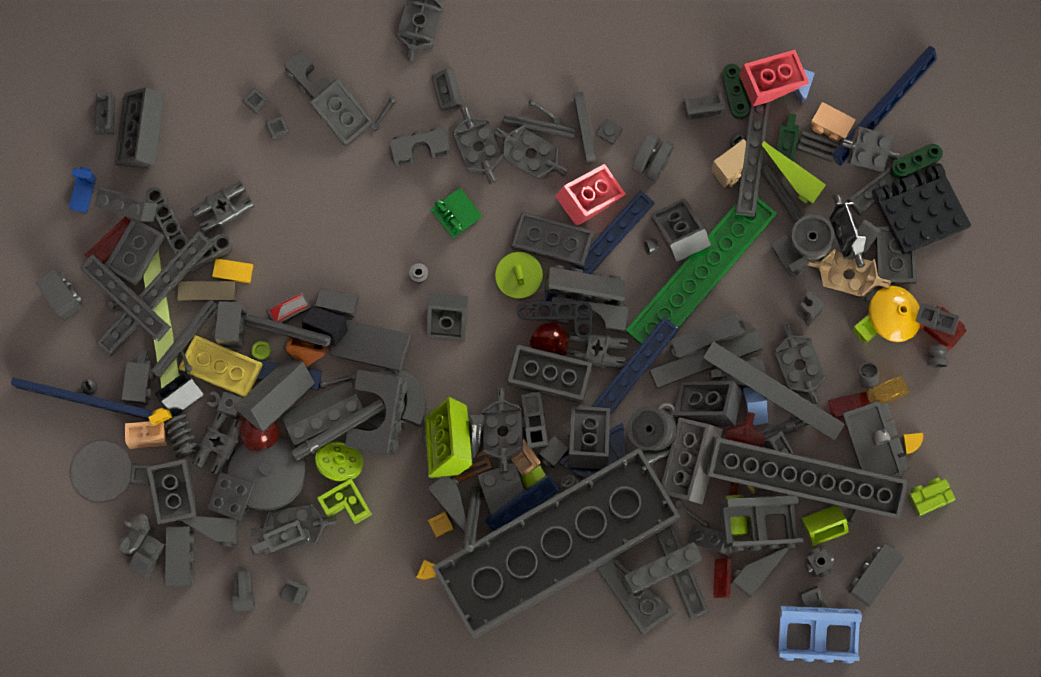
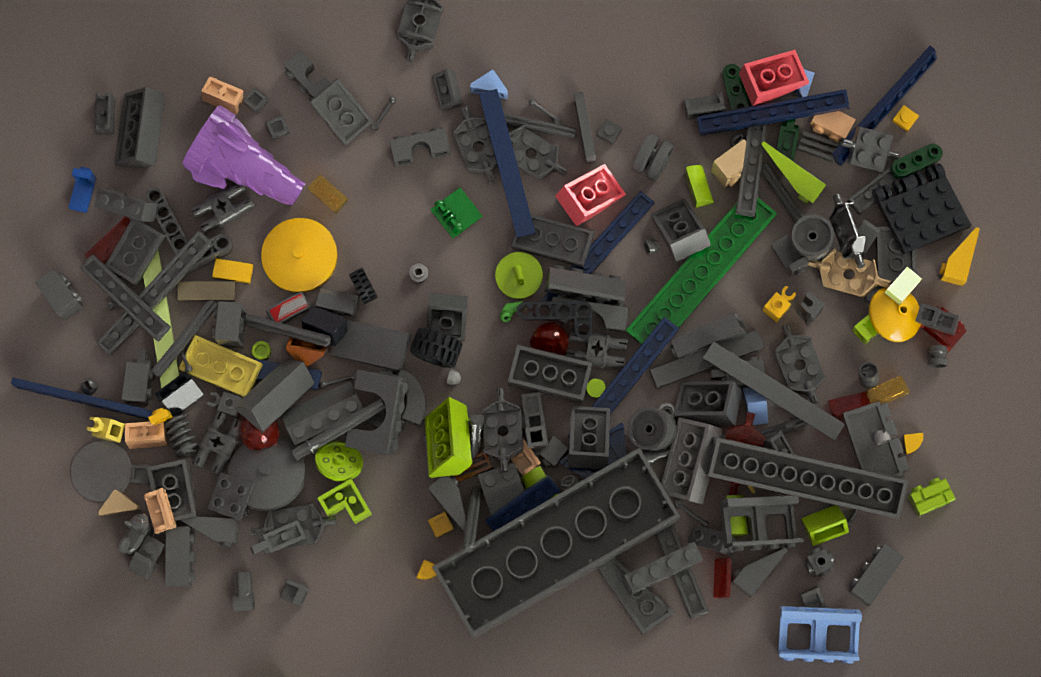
(107, 429): none -> light yellow brick
(117, 504): none -> tan slope
(160, 510): none -> light nougat hinge
(220, 93): none -> light nougat hinge
(228, 151): none -> medium lavender cone
(299, 255): none -> yellow dish
(328, 194): none -> clear yellow plate
(363, 286): none -> black tyre
(436, 347): none -> black tyre
(453, 377): none -> light grey hinge
(489, 82): none -> light blue slope
(507, 163): none -> dark blue tile
(508, 311): none -> bright green arm
(595, 388): none -> lime tile
(698, 186): none -> lime brick
(773, 112): none -> dark blue tile
(778, 305): none -> yellow brick
(903, 285): none -> yellowish green tile
(905, 118): none -> yellow plate
(957, 266): none -> yellow slope

